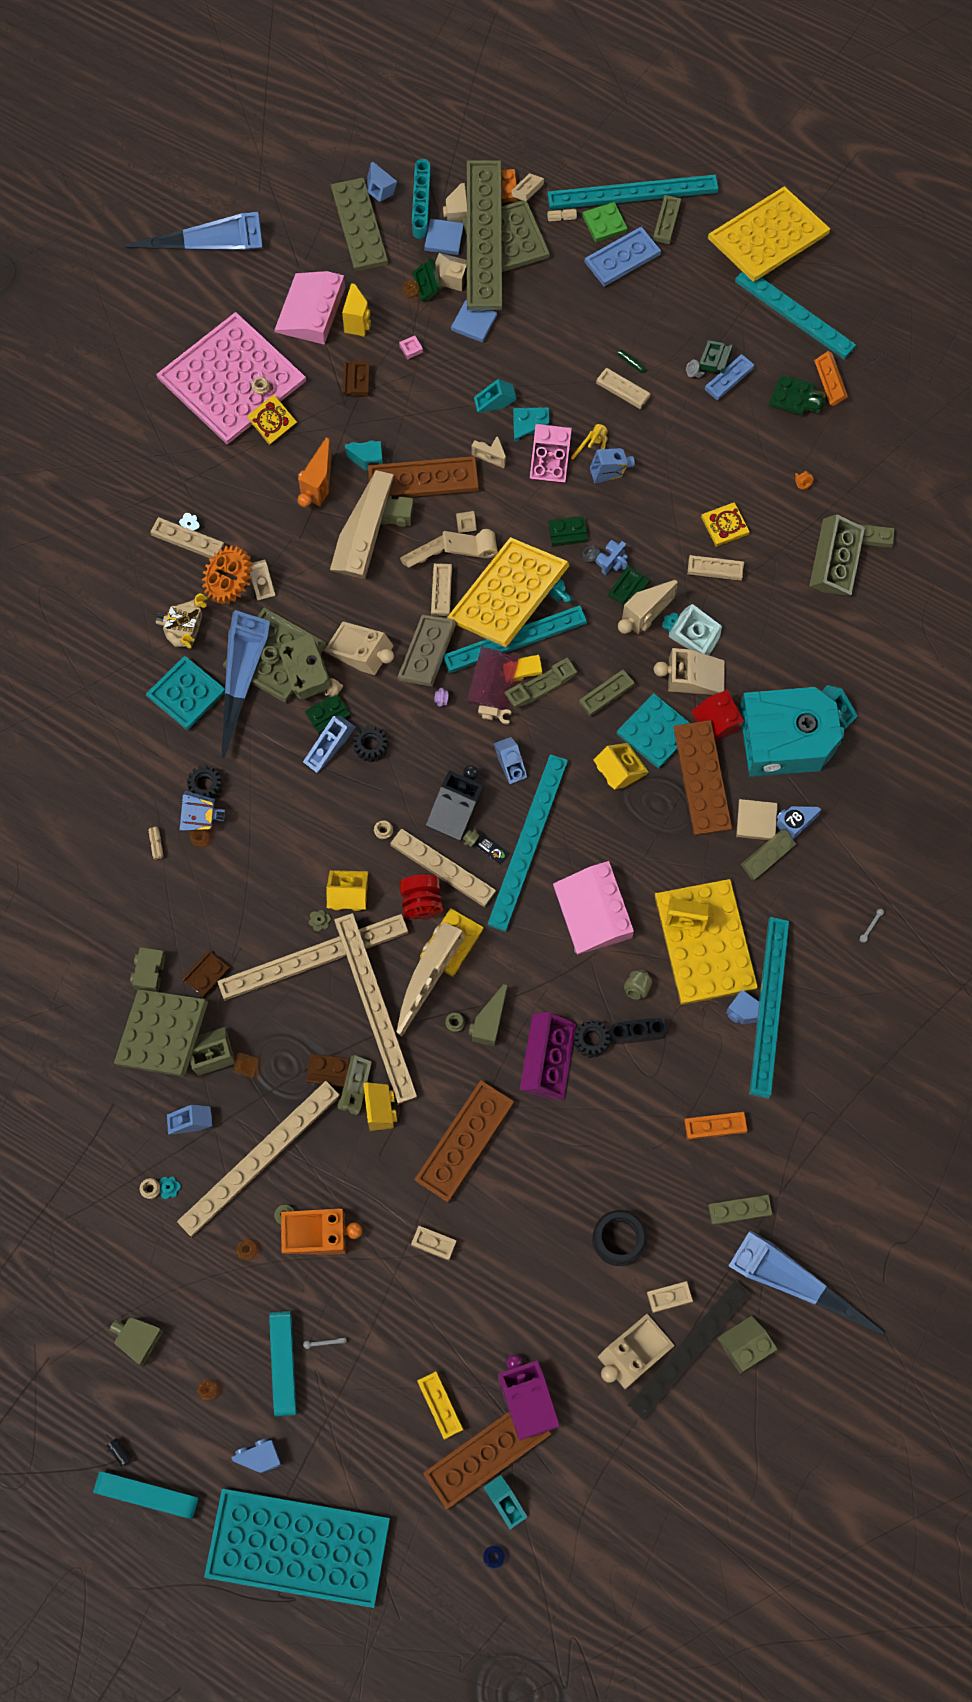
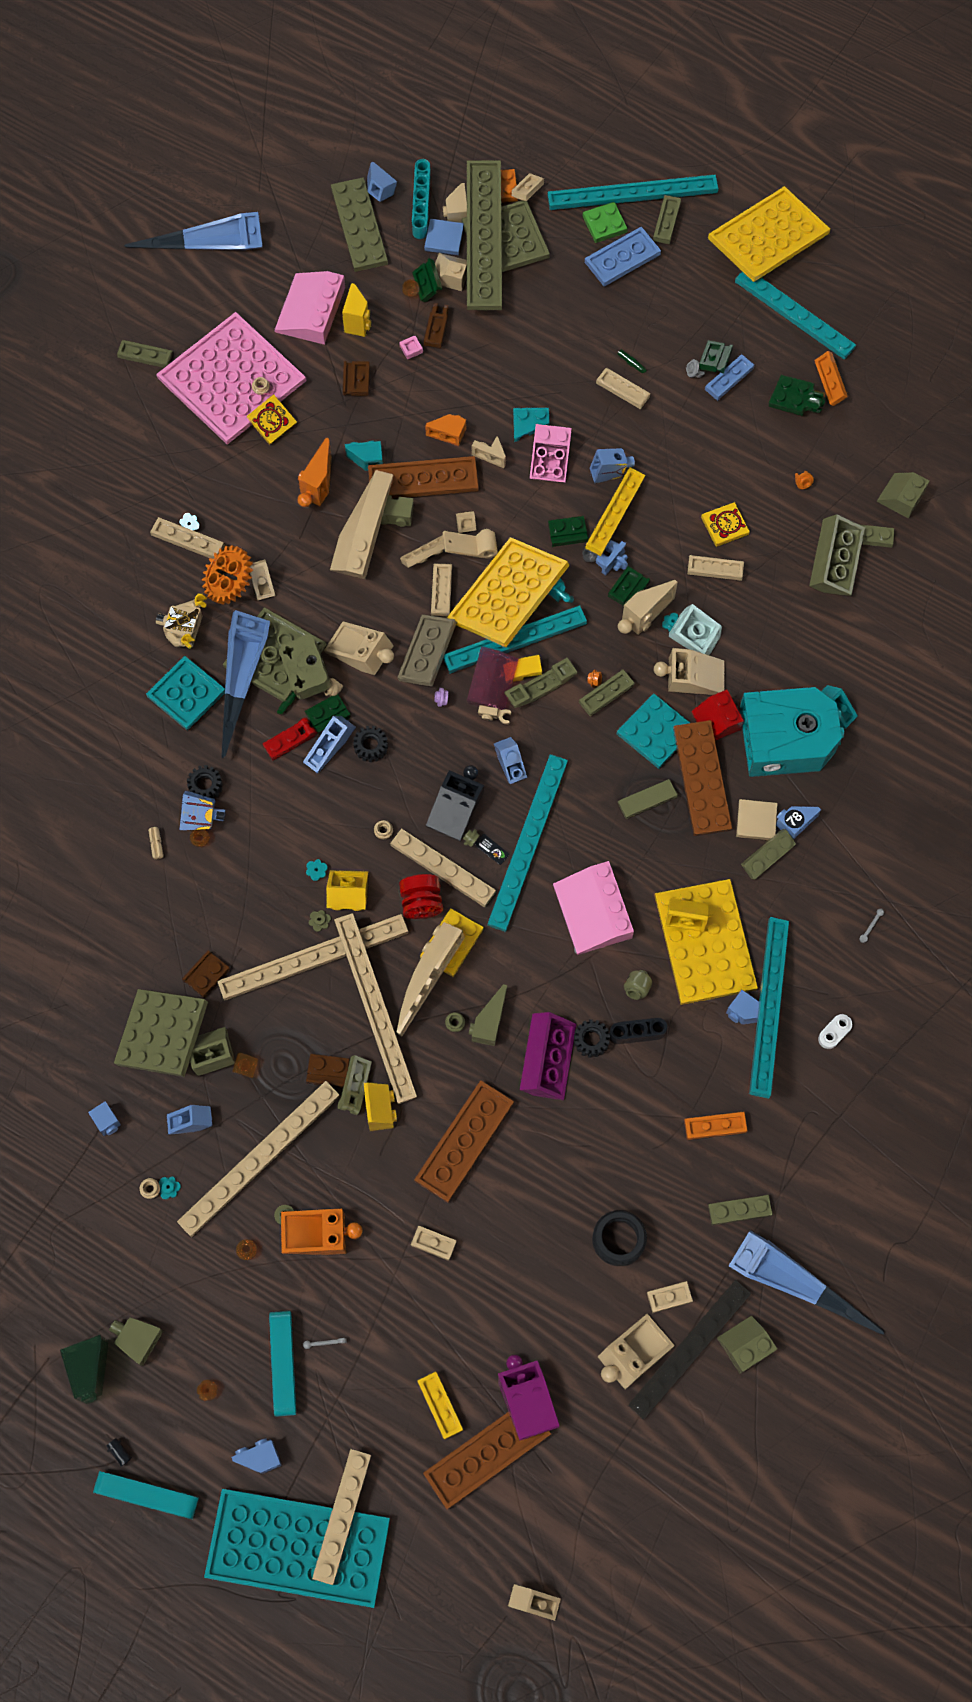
(86, 1367): none -> clear green slope
(104, 1119): none -> medium blue brick
(144, 354): none -> olive tile
(146, 973): olive brick -> none
(285, 704): none -> dark green piece
(289, 739): none -> red plate
(317, 865): none -> teal plant
(341, 1517): none -> tan plate
(436, 327): none -> reddish brown hinge
(447, 429): none -> orange slope
(474, 323): medium blue tile -> none
(486, 1557): clear blue plate -> none
(495, 396): teal slope -> none
(505, 1502): teal slope -> none
(534, 1602): none -> tan slope
(566, 214): tan piece -> none
(595, 678): none -> orange plate
(597, 436): yellow plant -> none
(615, 511): none -> yellow plate
(620, 765): yellow slope -> none
(647, 799): none -> olive tile
(835, 1030): none -> white plate
(903, 492): none -> olive slope

